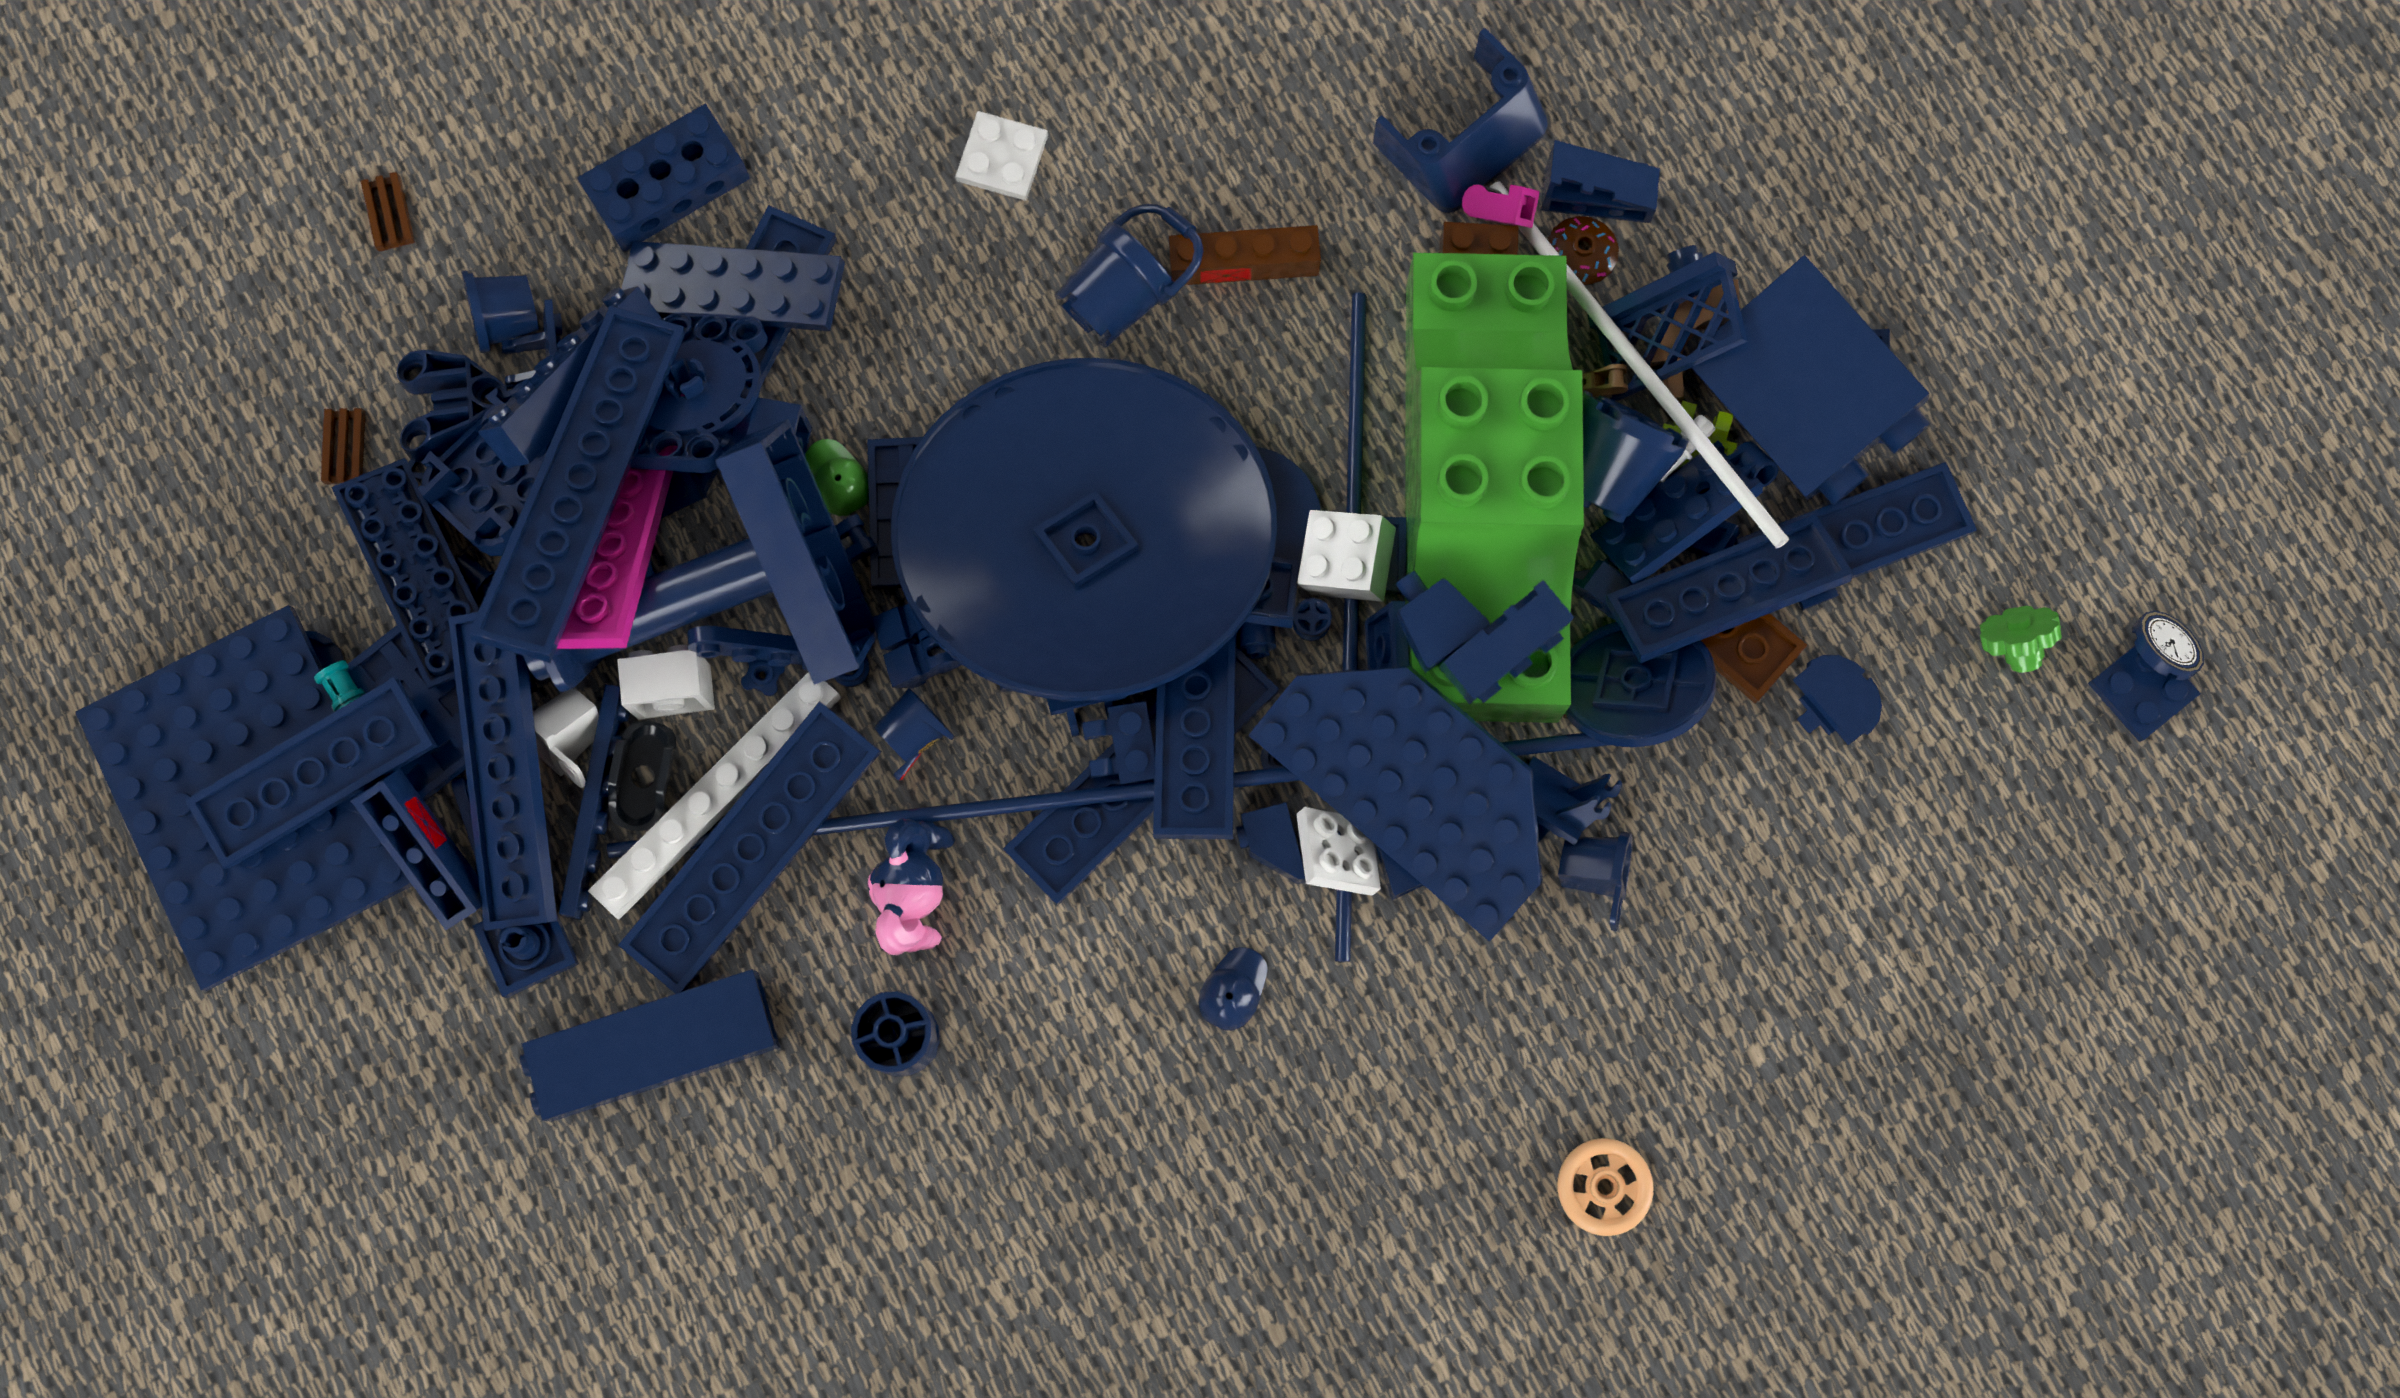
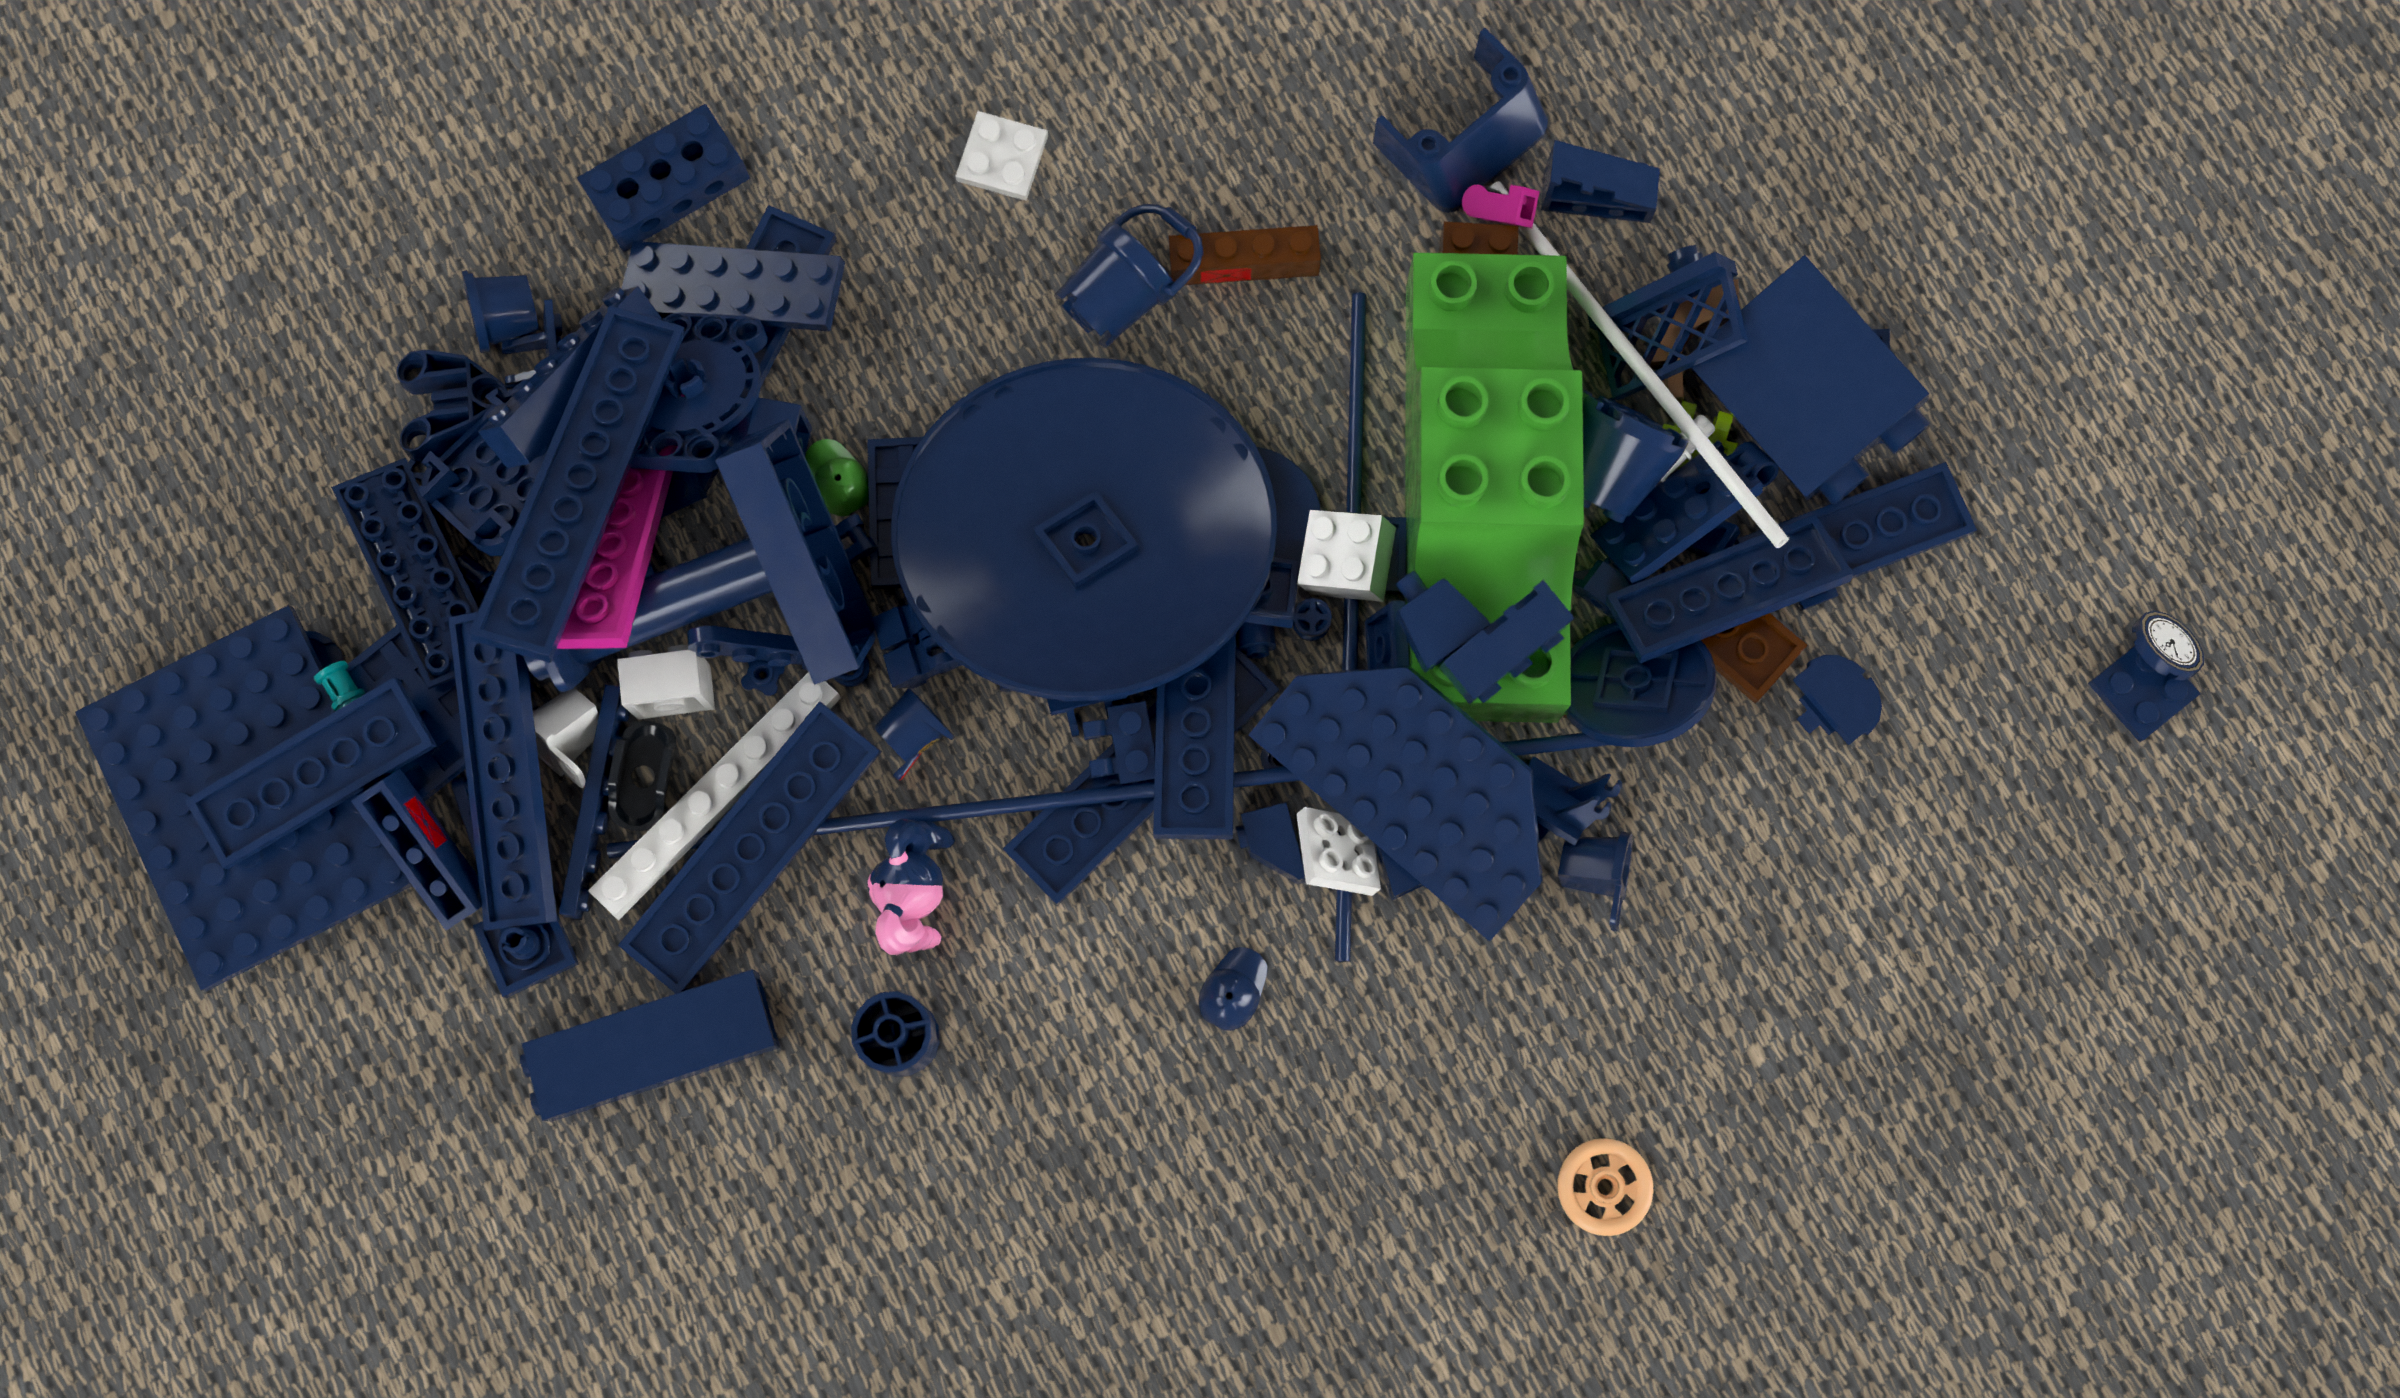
(343, 416): reddish brown tile -> none
(381, 184): reddish brown tile -> none
(1591, 264): reddish brown dish -> none
(1595, 380): medium nougat bar -> none
(2021, 636): bright green plant -> none

